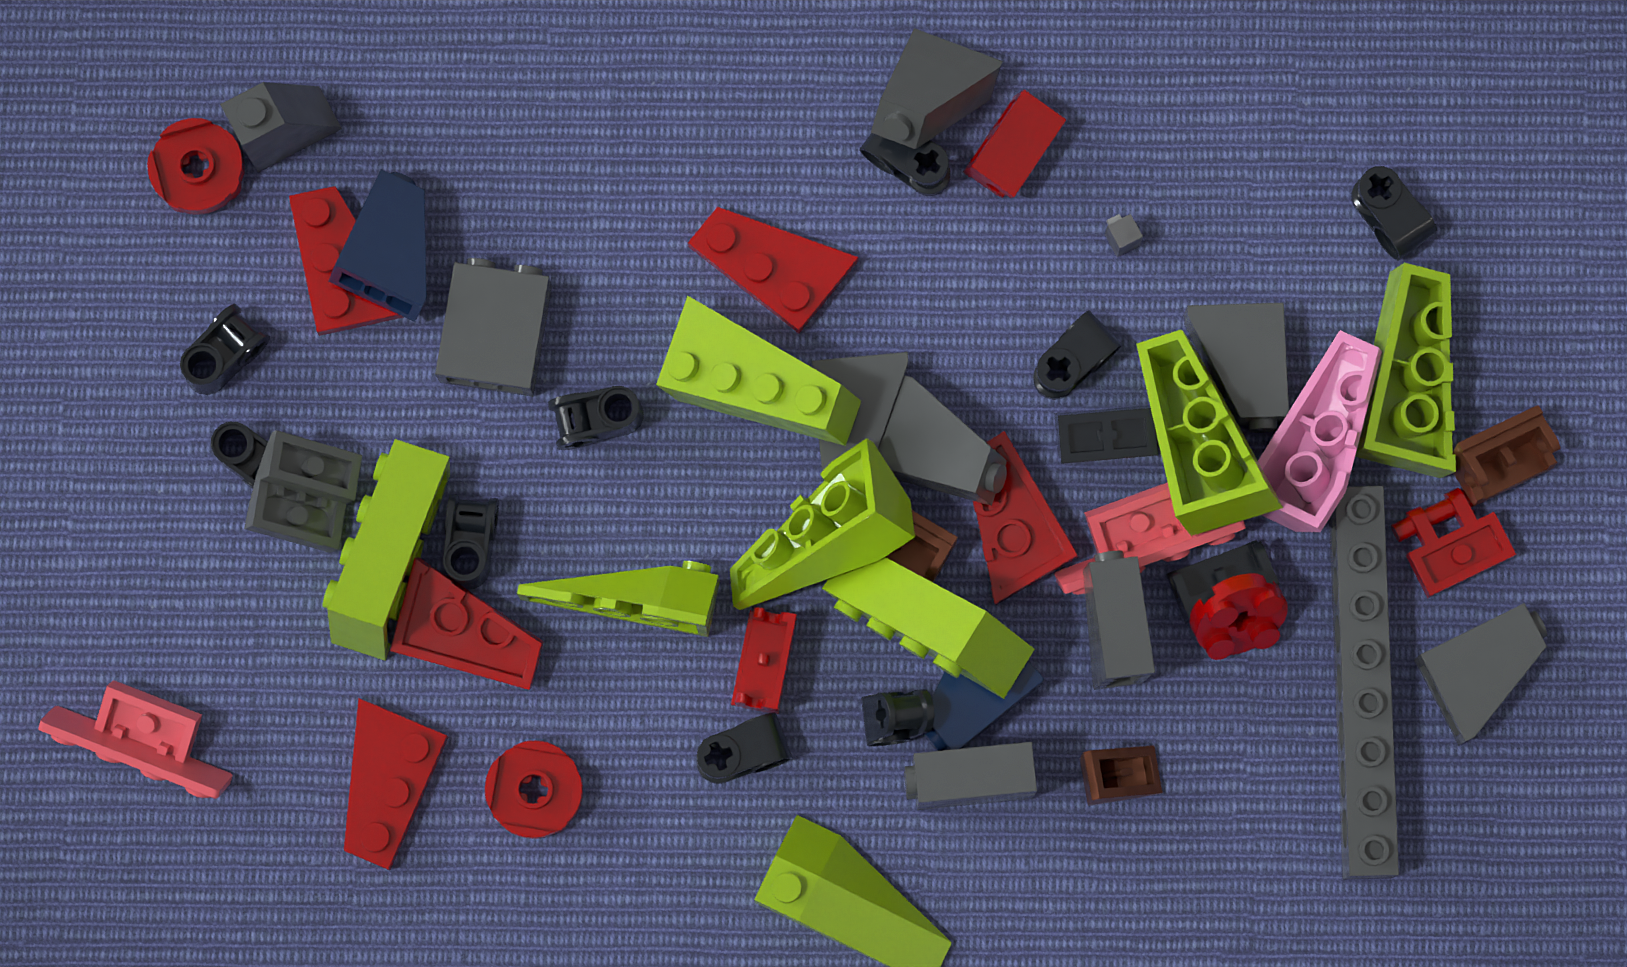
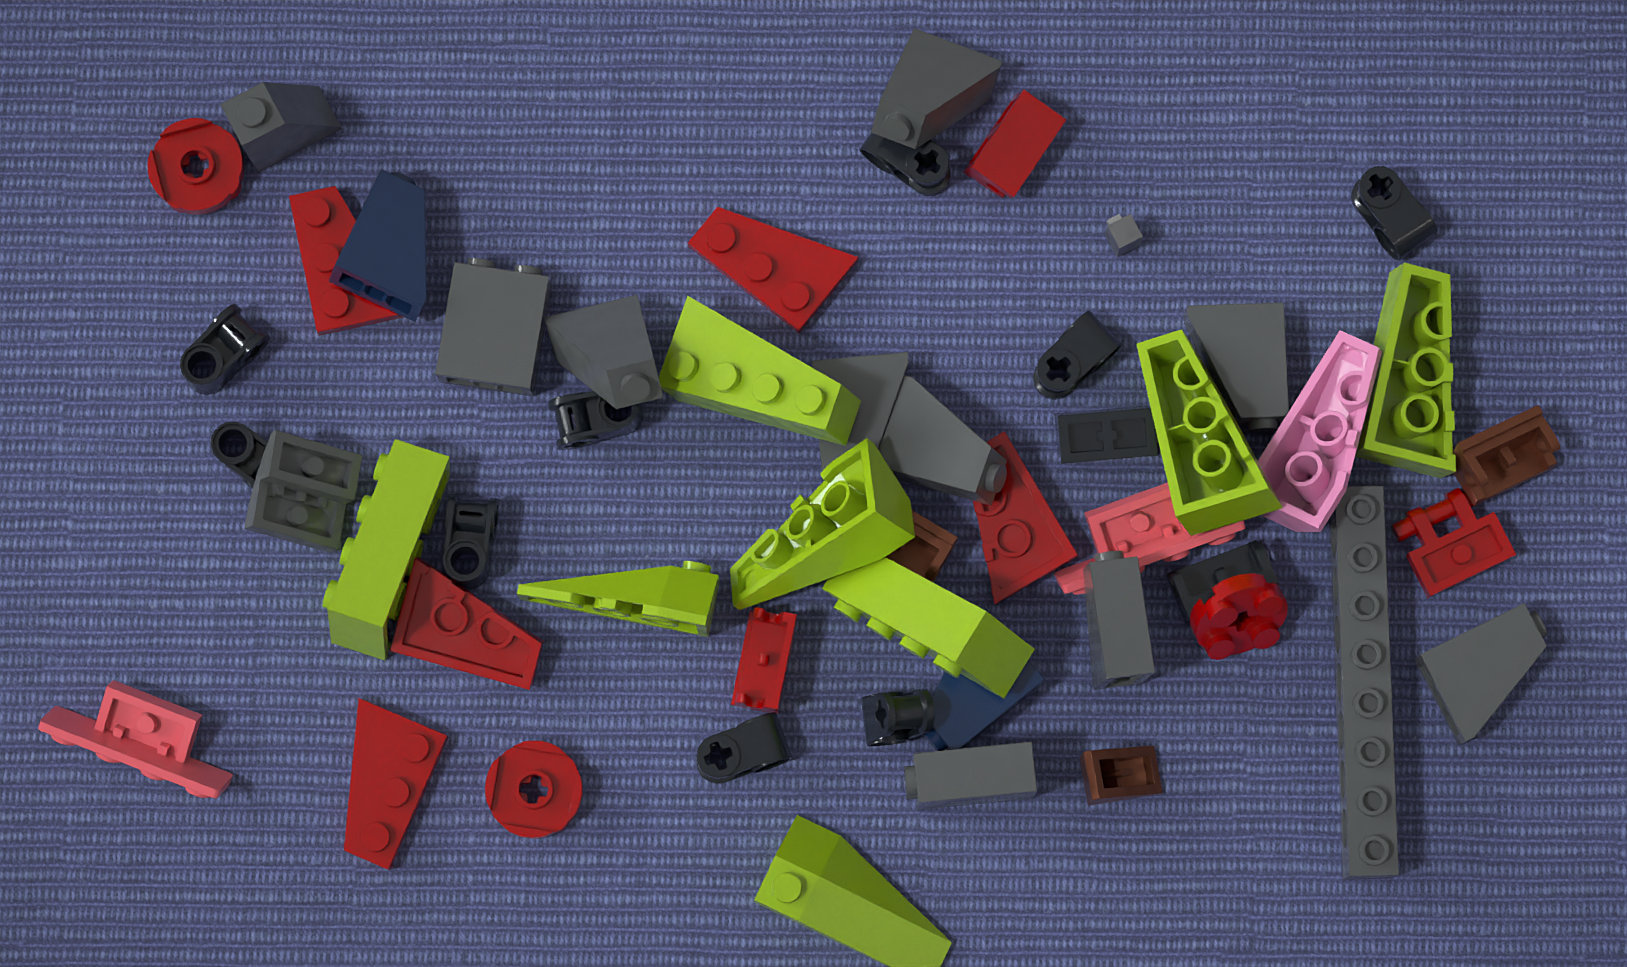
(607, 350): none -> dark grey slope

